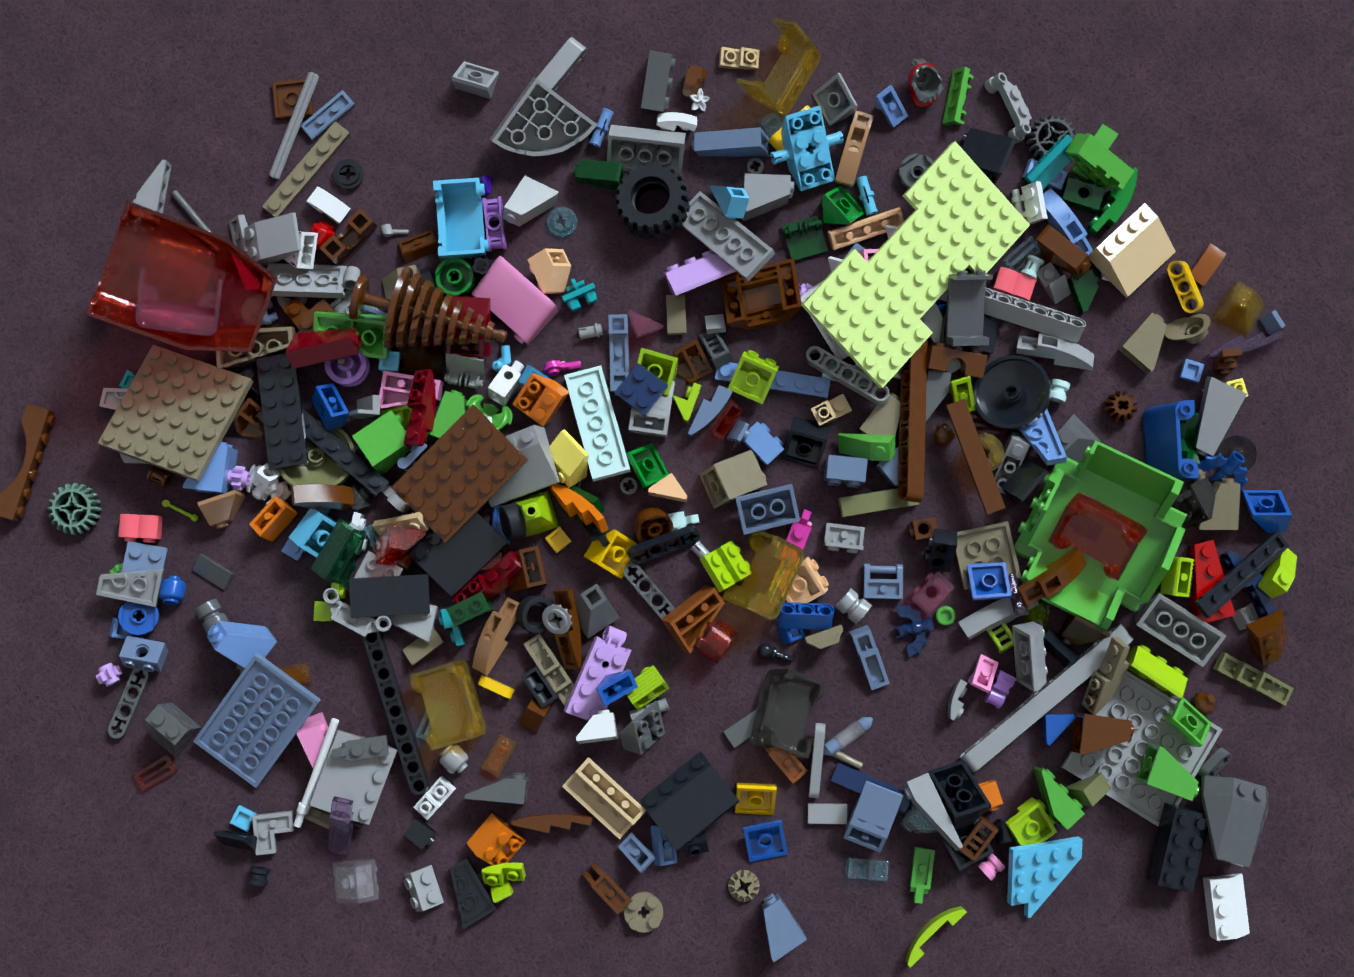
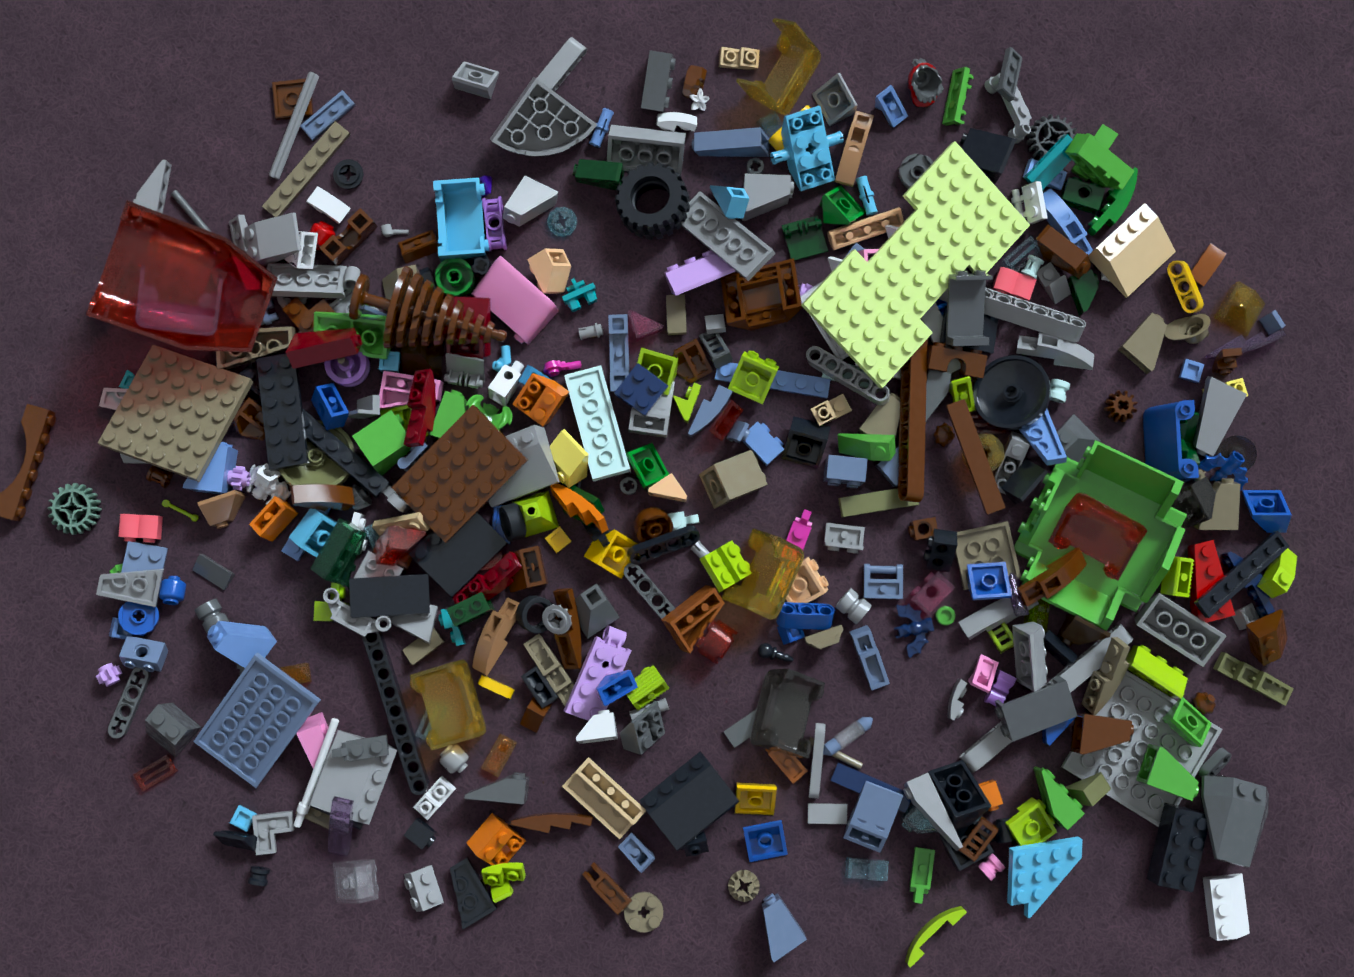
(662, 848): medium blue slope -> none
(767, 509): sand blue slope -> none
(1009, 74): none -> dark grey tile
(1036, 710): none -> dark grey panel

